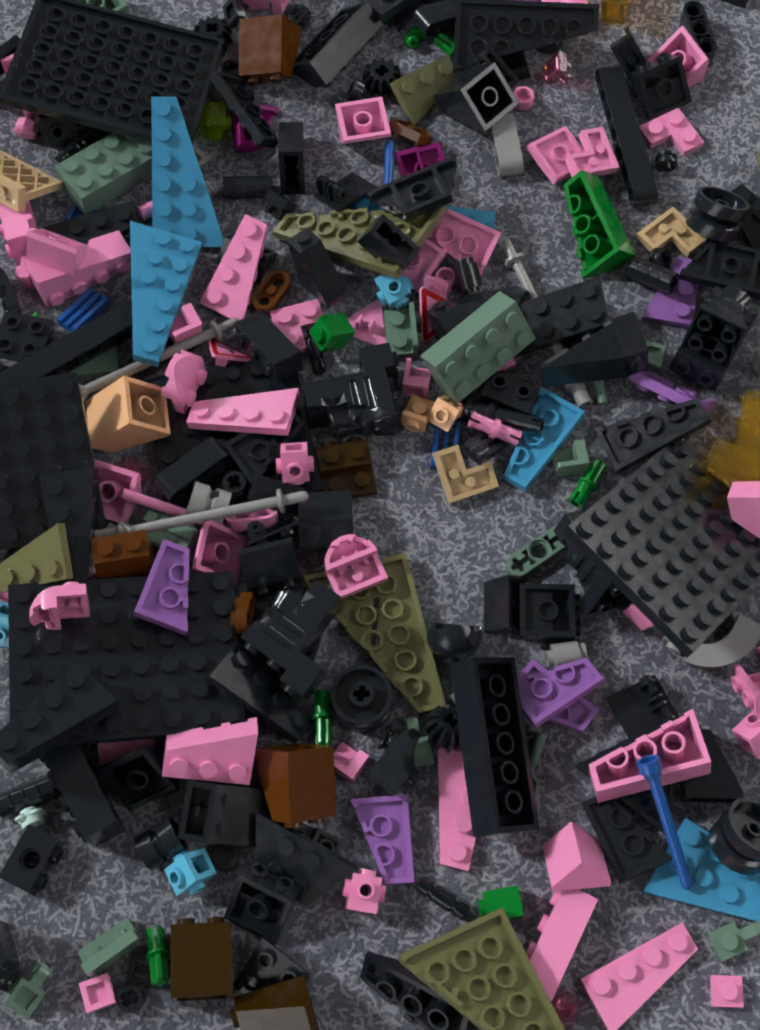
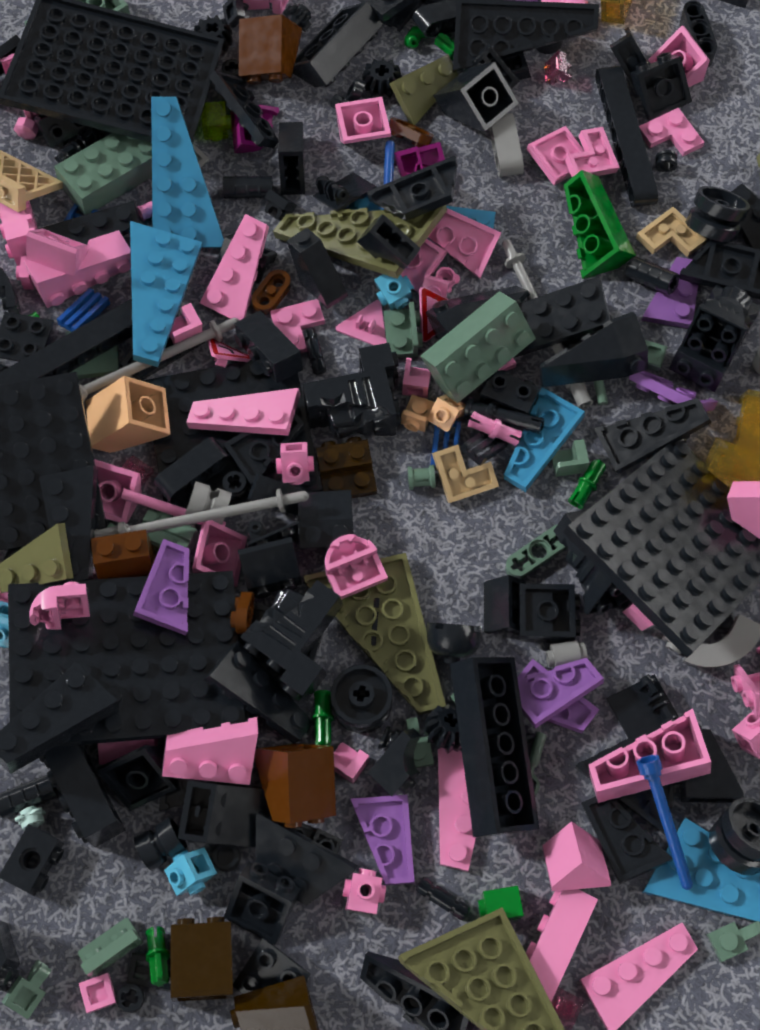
(185, 375): bright pink slope -> none
(239, 523): bright pink plate -> none
(332, 332): green brick -> none
(421, 477): none -> sand green bush
(467, 275): black brick -> none
(525, 97): bright pink tile -> none
(661, 257): black bush -> none
(726, 991): bright pink plate -> none

